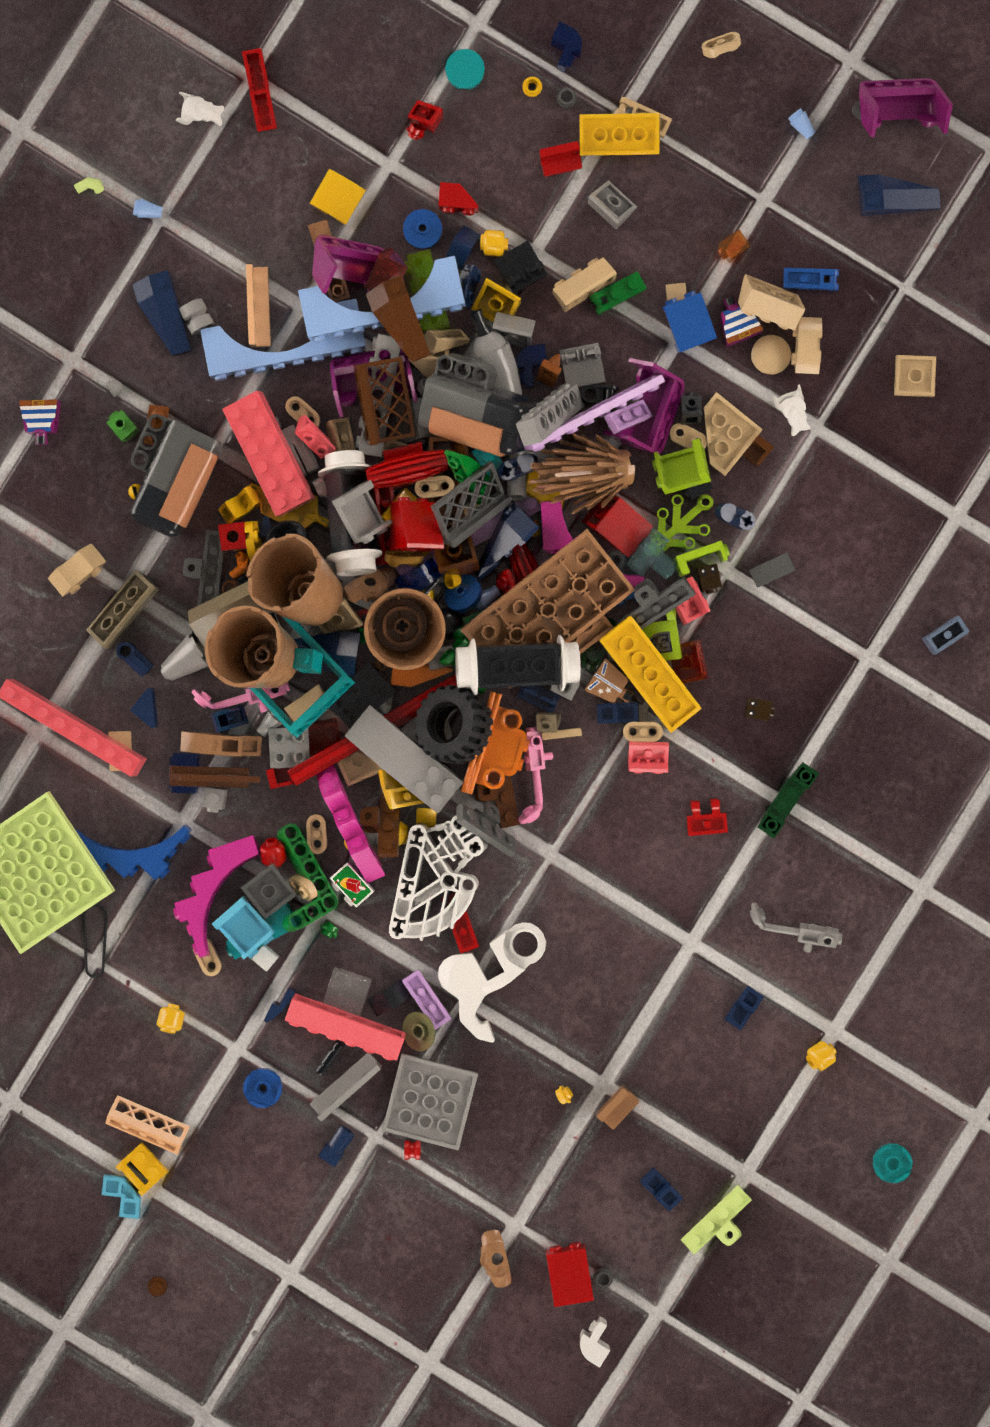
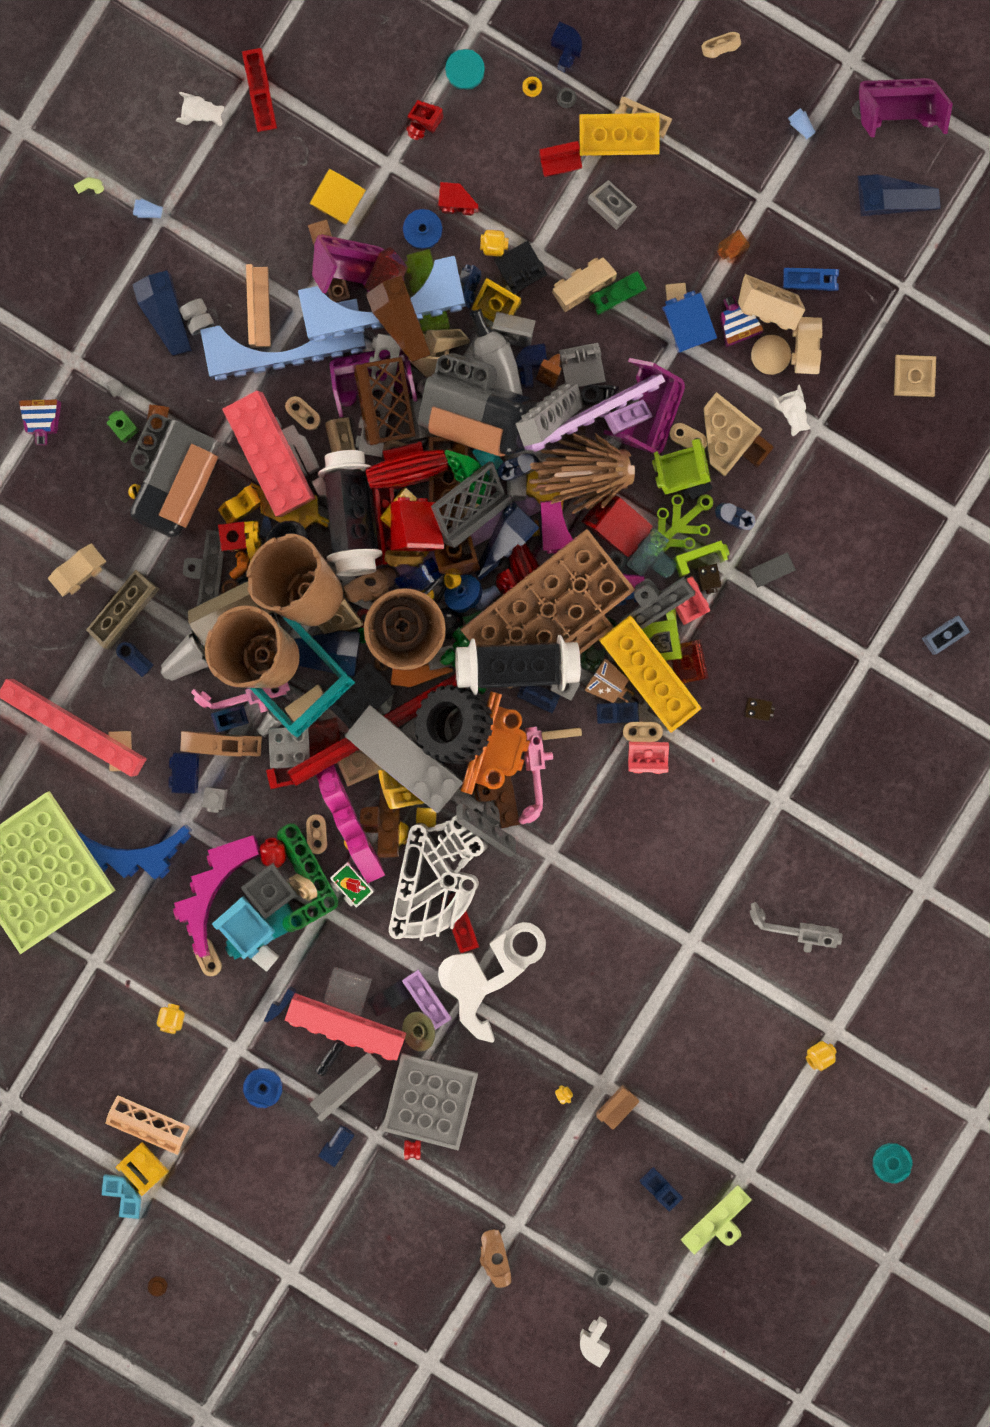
(104, 942): black piece -> none
(146, 708): dark blue slope -> none
(211, 776): reddish brown fence -> none
(308, 661): teal brick -> none
(313, 437): coral bracket -> none
(329, 930): green plate -> none
(360, 513): light grey panel -> none
(435, 486): tan plate -> none
(463, 245): dark blue slope -> none
(548, 722): dark tan bracket -> none
(569, 1274): red slope -> none
(691, 409): black brick -> none
(706, 823): red plate -> none
(743, 1008): dark blue slope -> none
(786, 799): dark green slope -> none

